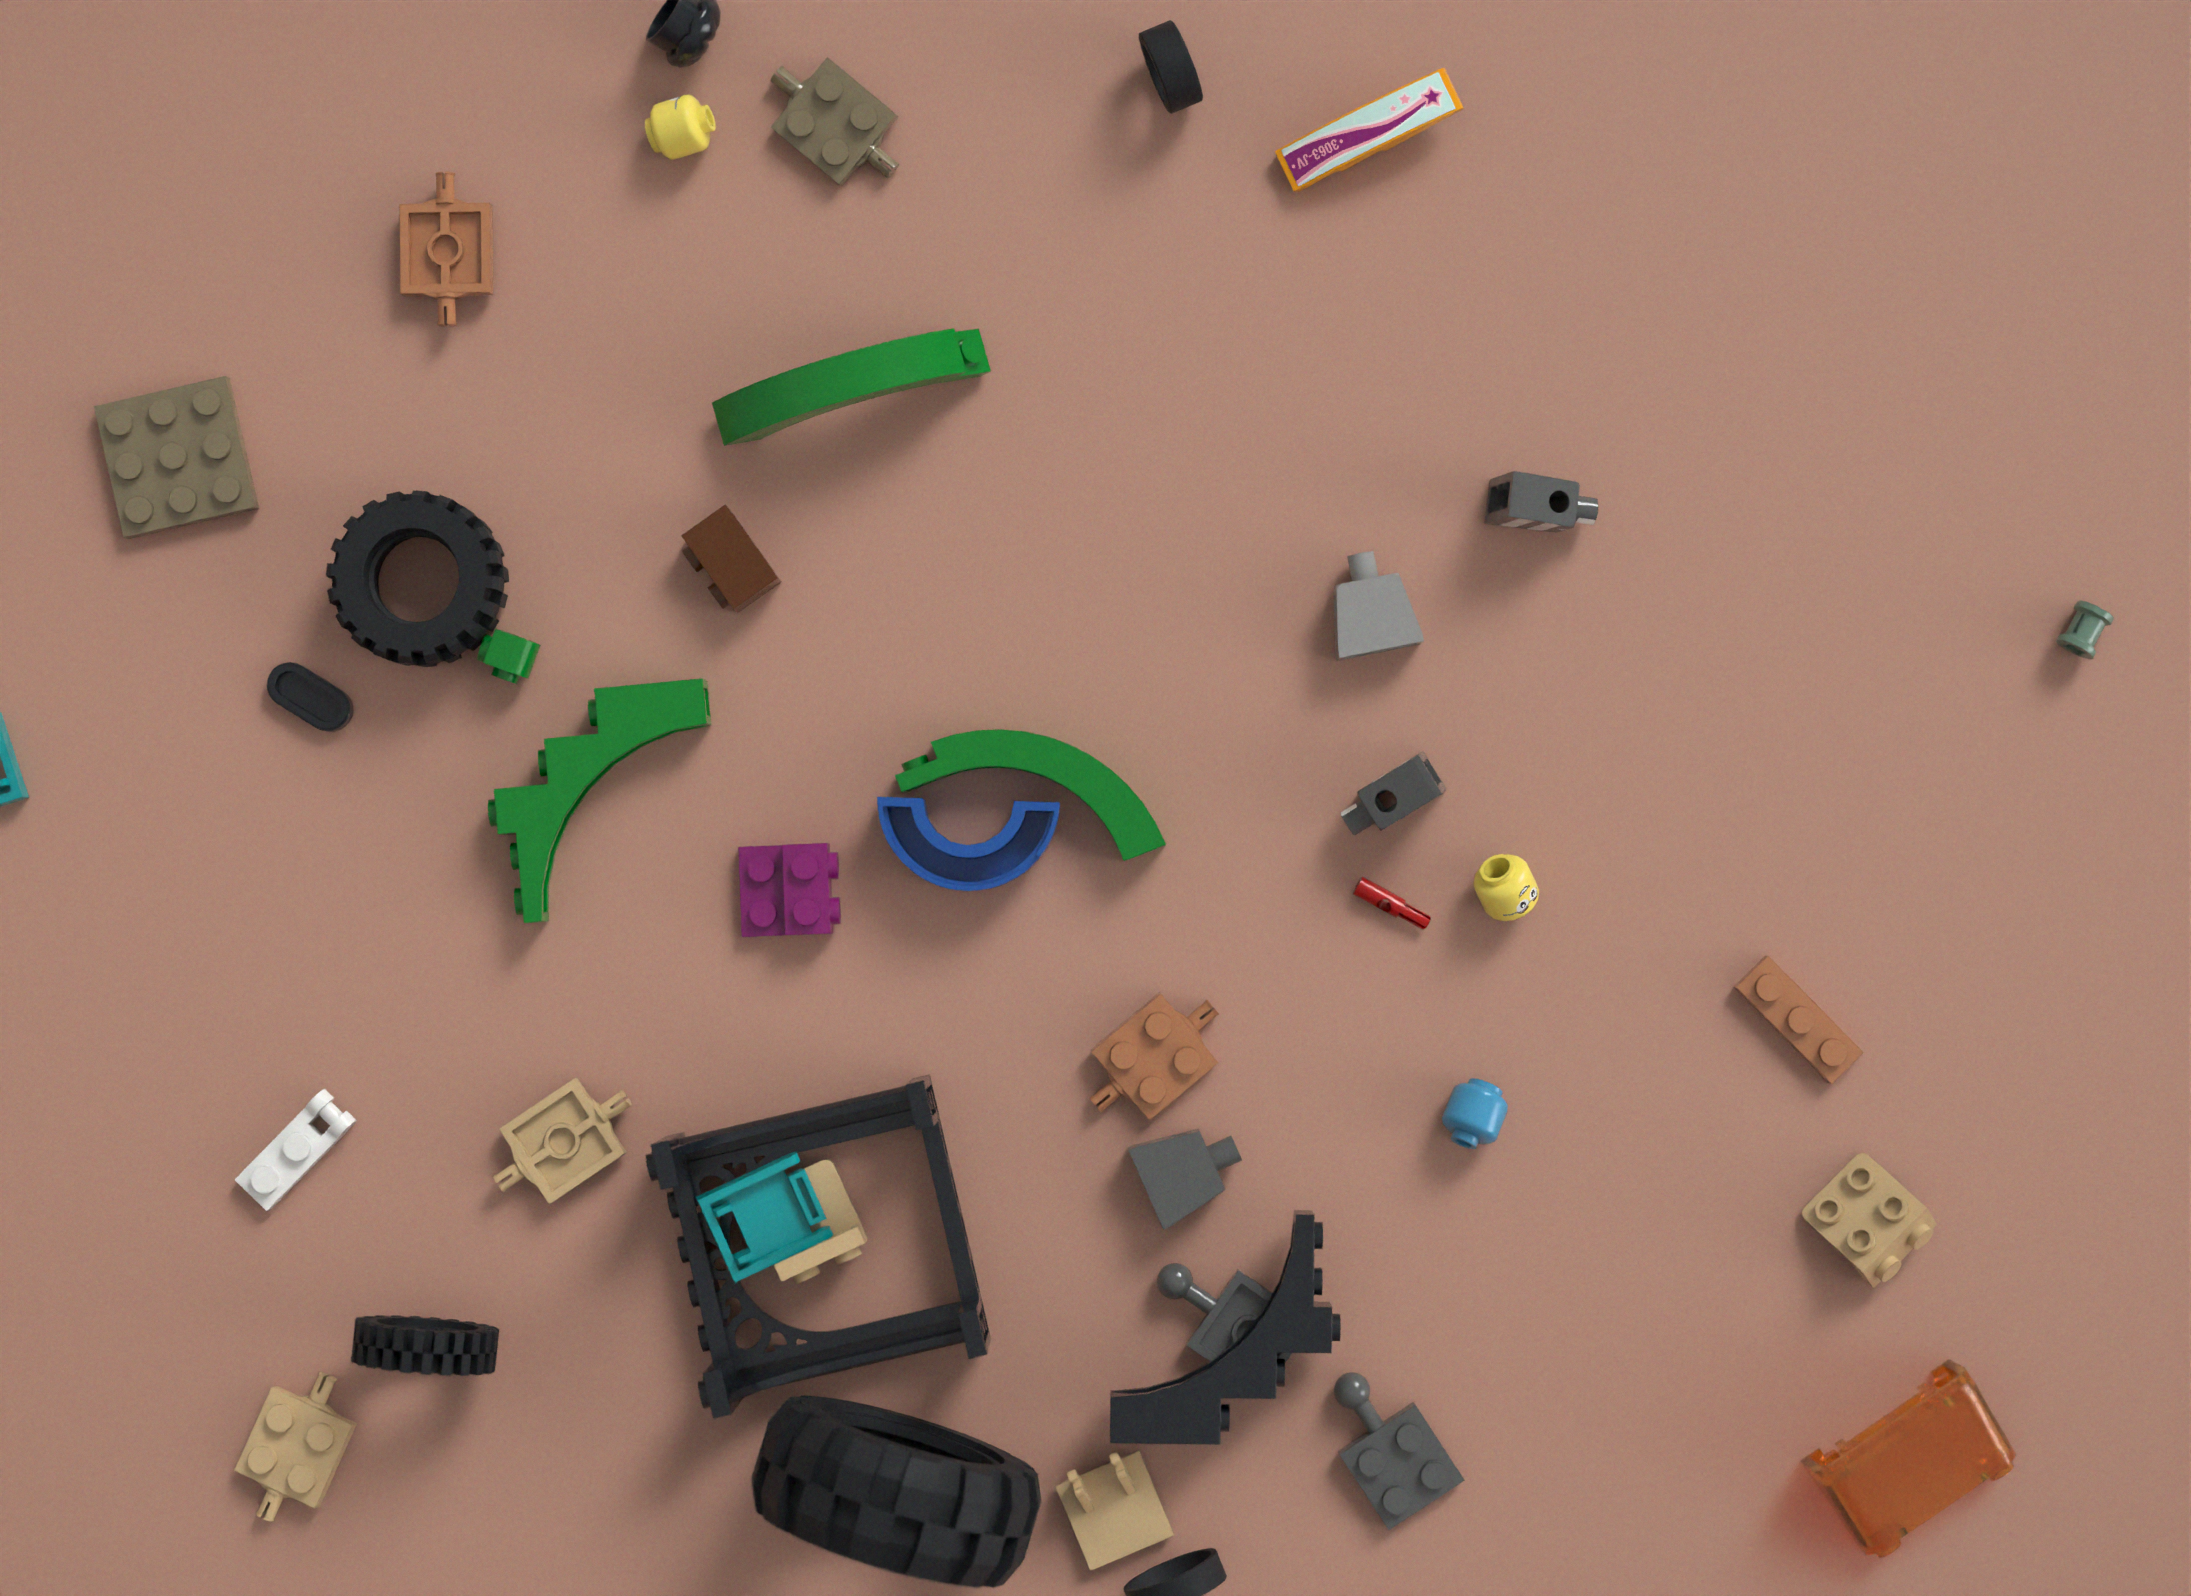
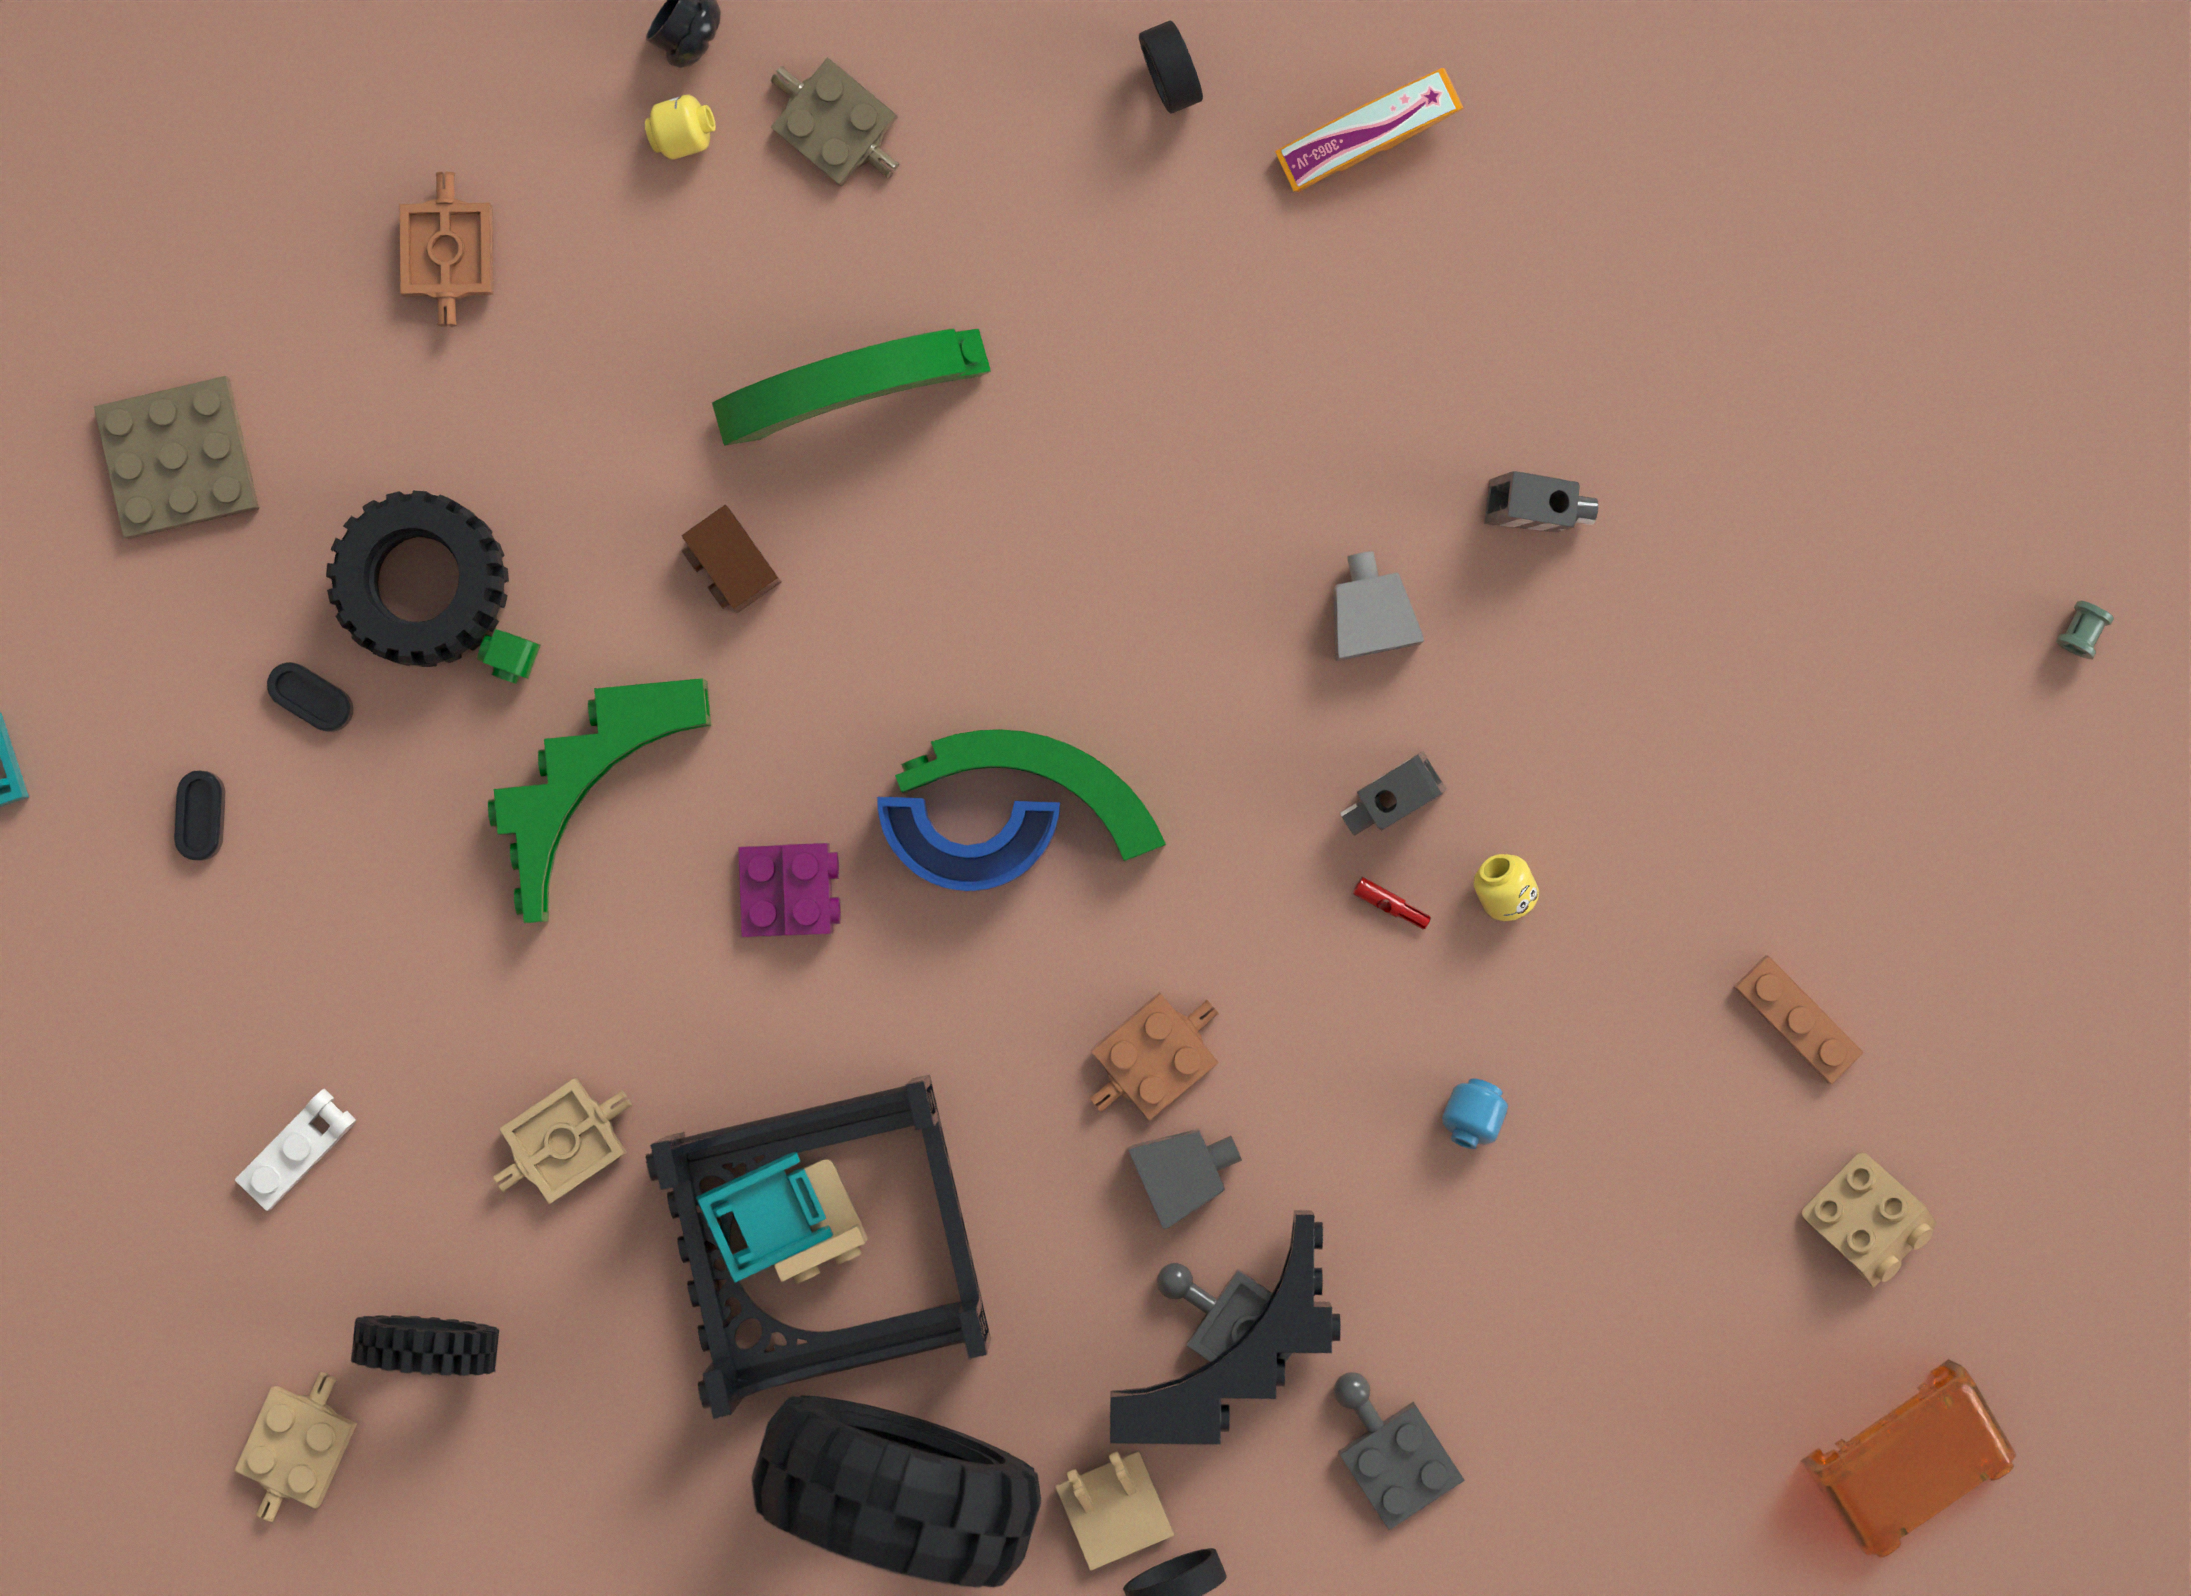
(199, 815): none -> black tile

